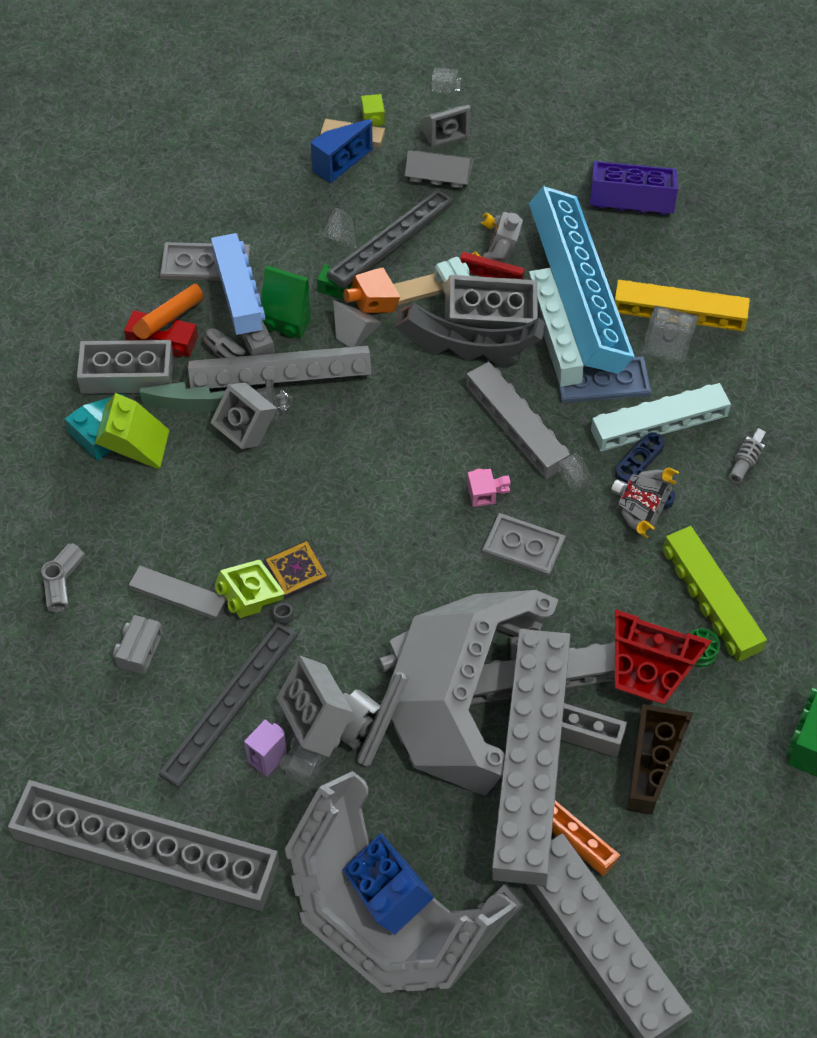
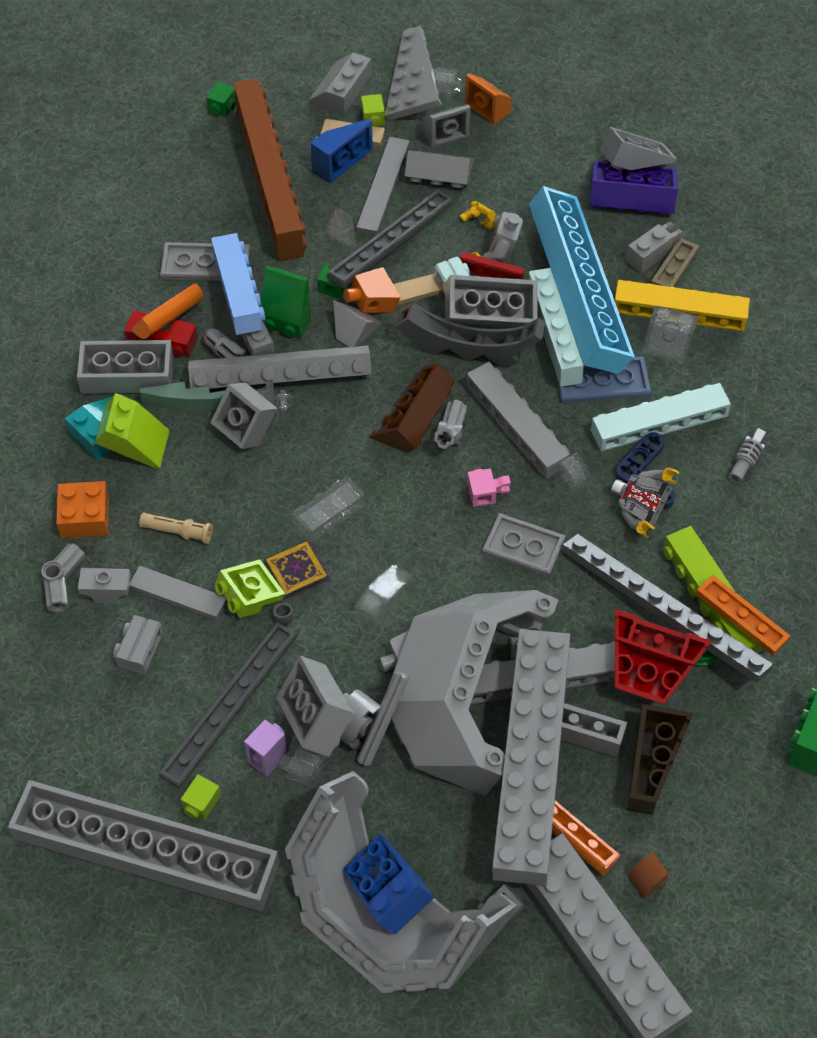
(83, 509): none -> orange brick
(104, 584): none -> light grey brick
(187, 528): none -> tan pin
(200, 798): none -> lime brick
(221, 99): none -> green brick
(270, 170): none -> dark orange brick
(328, 509): none -> clear brick
(343, 83): none -> light grey slope
(381, 596): none -> clear slope
(383, 186): none -> light grey tile
(413, 78): none -> light grey wing
(415, 409): none -> reddish brown wedge
(452, 425): none -> light grey piece
(475, 210): none -> yellow hose
(486, 99): none -> orange slope
(633, 151): none -> light grey slope
(648, 875): none -> dark orange brick
(652, 246): none -> light grey hinge
(667, 607): none -> plate
(675, 264): none -> dark tan plate
(743, 615): none -> orange plate

